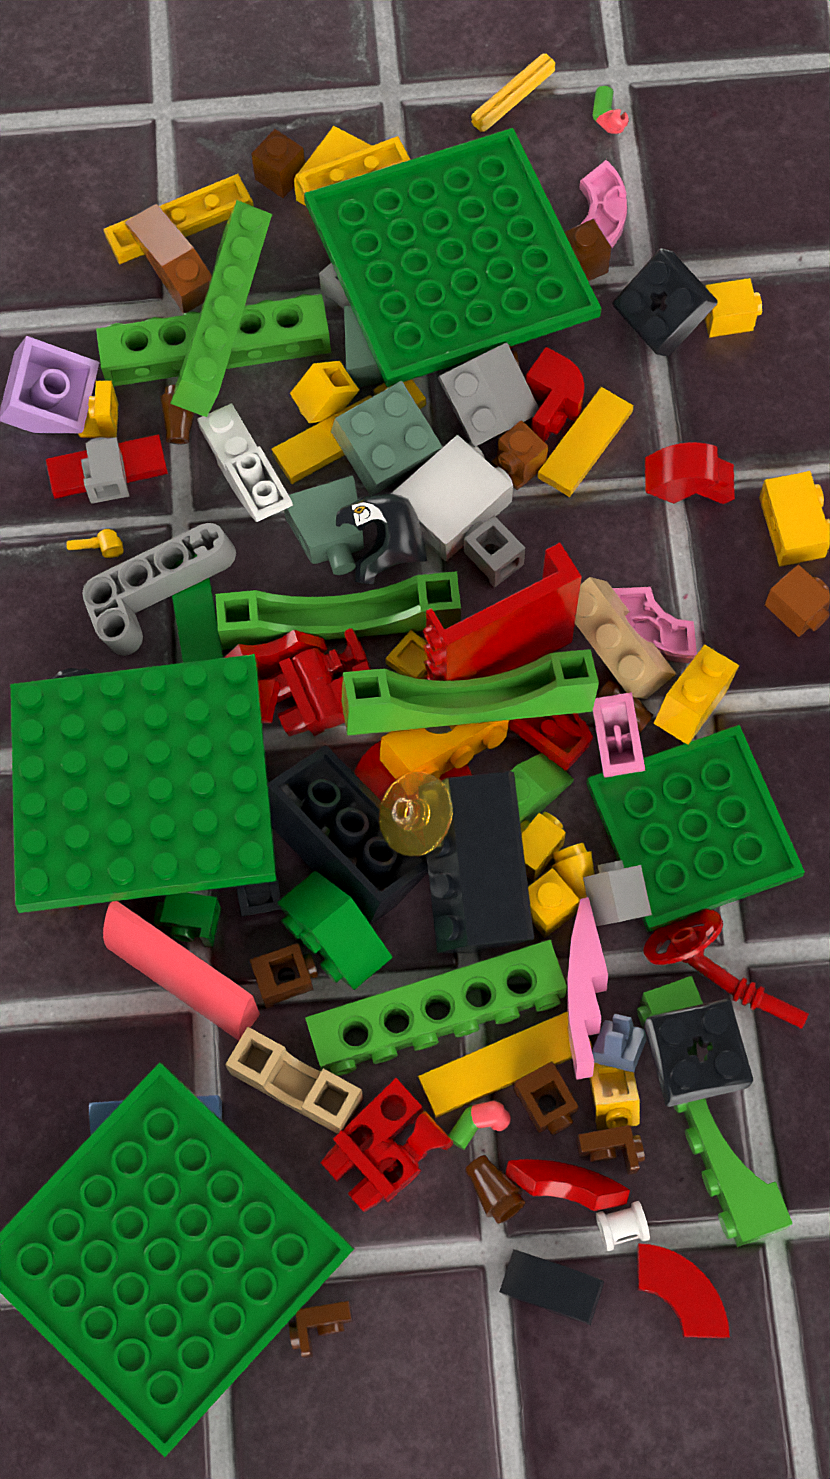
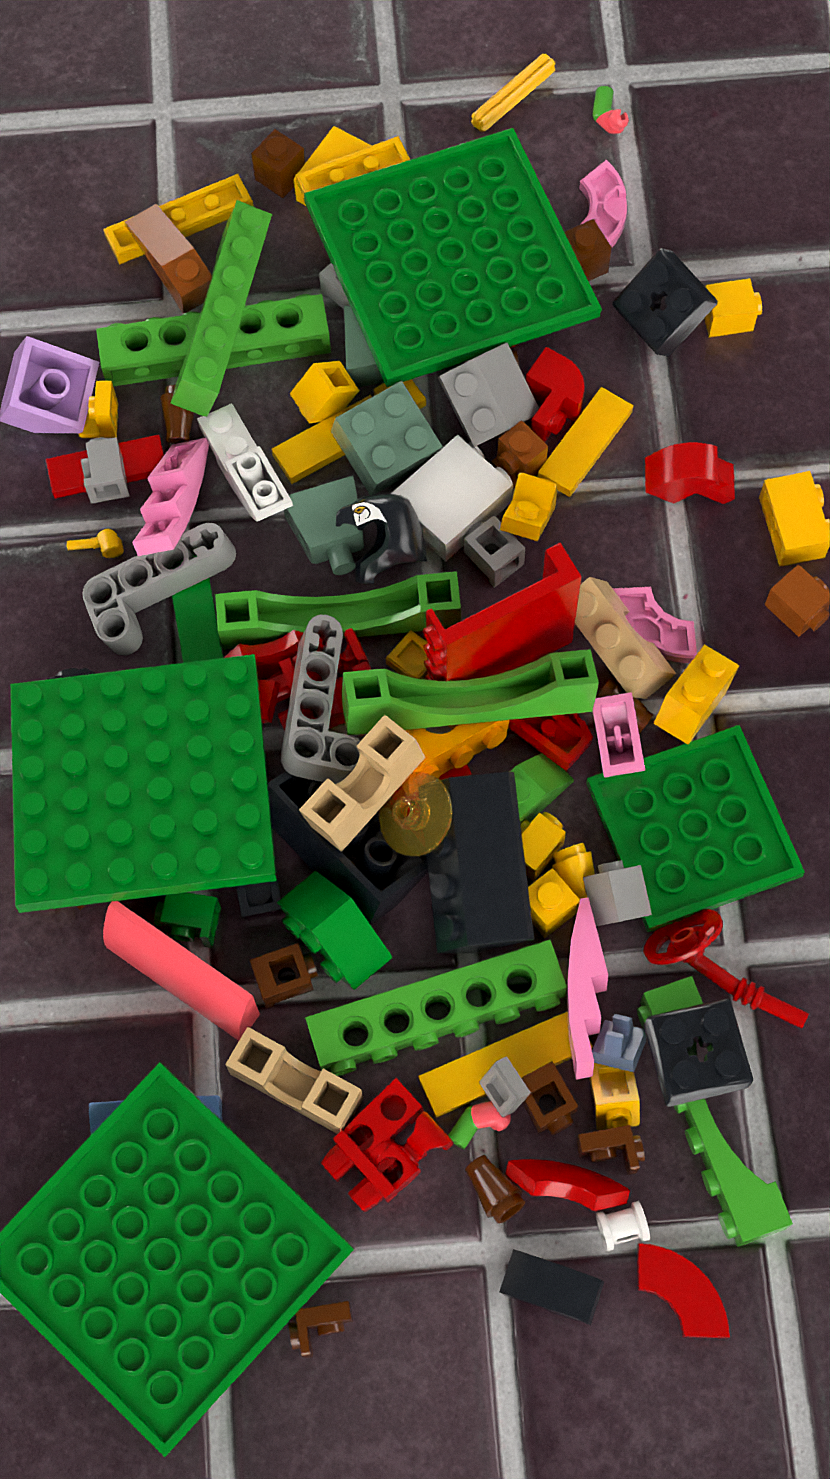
(174, 496): none -> bright pink slope
(319, 698): none -> light grey beam
(384, 763): none -> tan arch
(504, 1087): none -> light grey tile
(530, 507): none -> yellow slope

